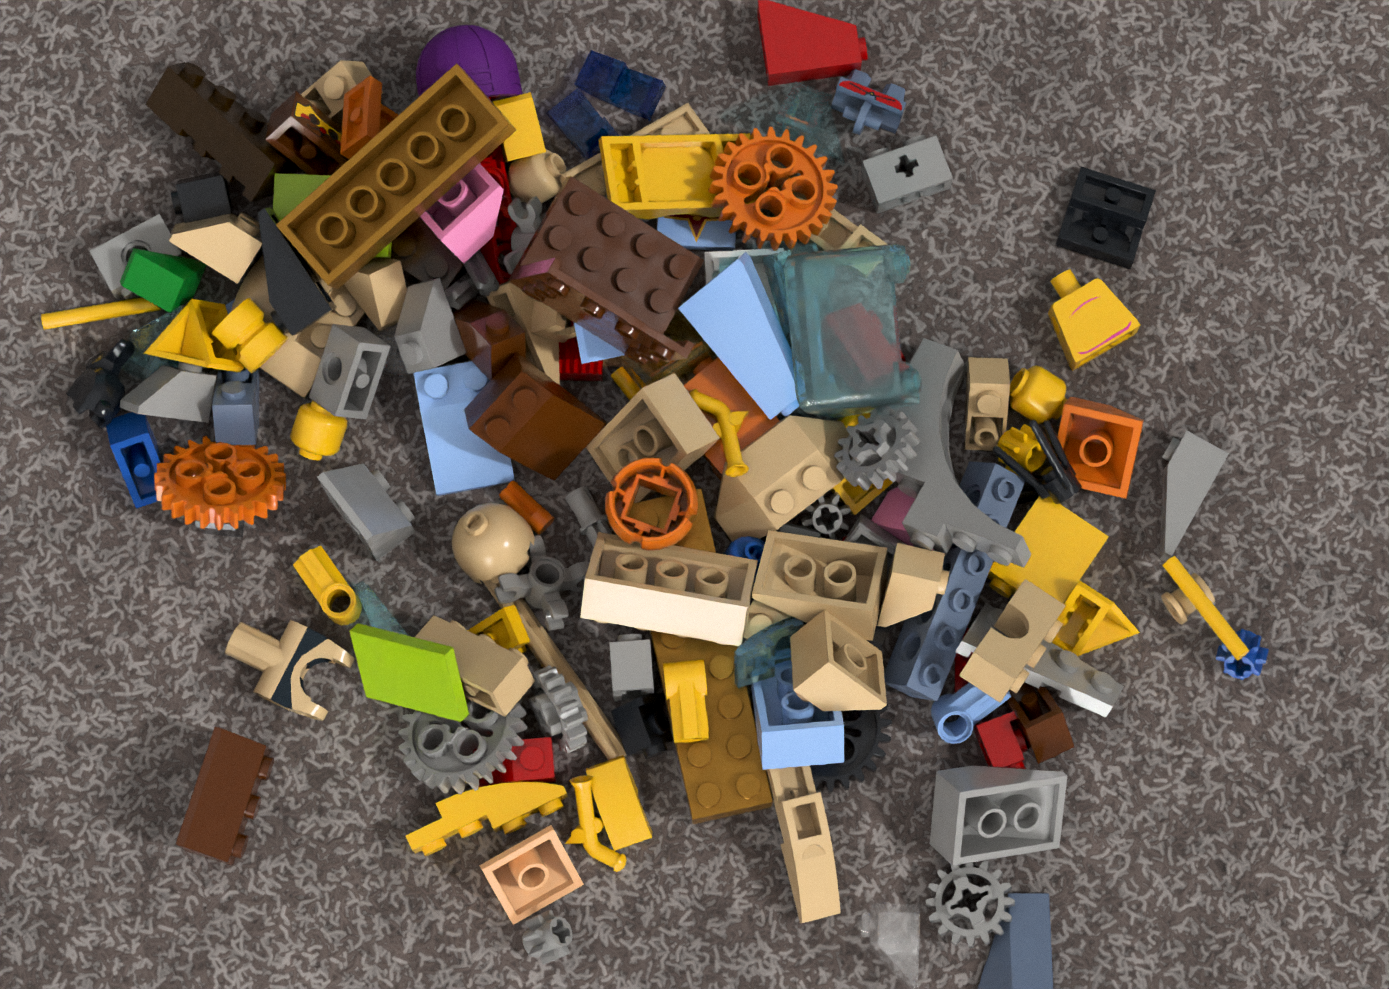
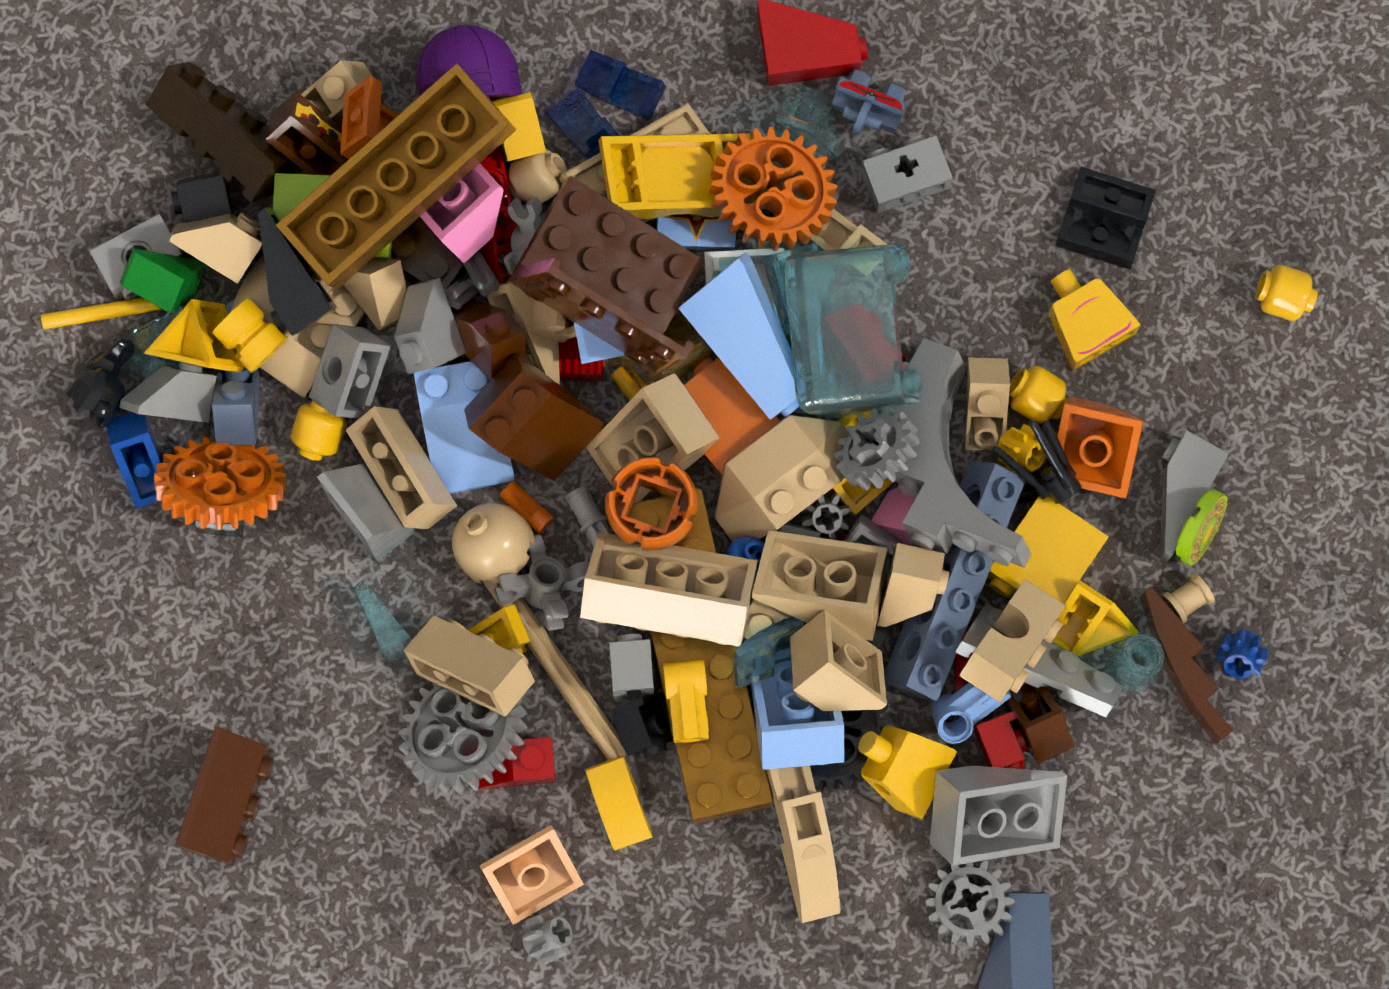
(286, 663): tan connector -> none
(327, 584): yellow piece -> none
(401, 468): none -> tan brick
(409, 672): lime tile -> none
(501, 803): yellow slope -> none
(558, 709): light grey gear -> none
(590, 825): yellow piece -> none
(726, 429): yellow piece -> none
(894, 938): clear slope -> none
(904, 767): none -> yellow torso
(1126, 671): none -> clear light blue plant
(1179, 650): none -> reddish brown slope
(1201, 529): none -> lime tile
(1206, 608): yellow bar -> none
(1286, 292): none -> yellow head

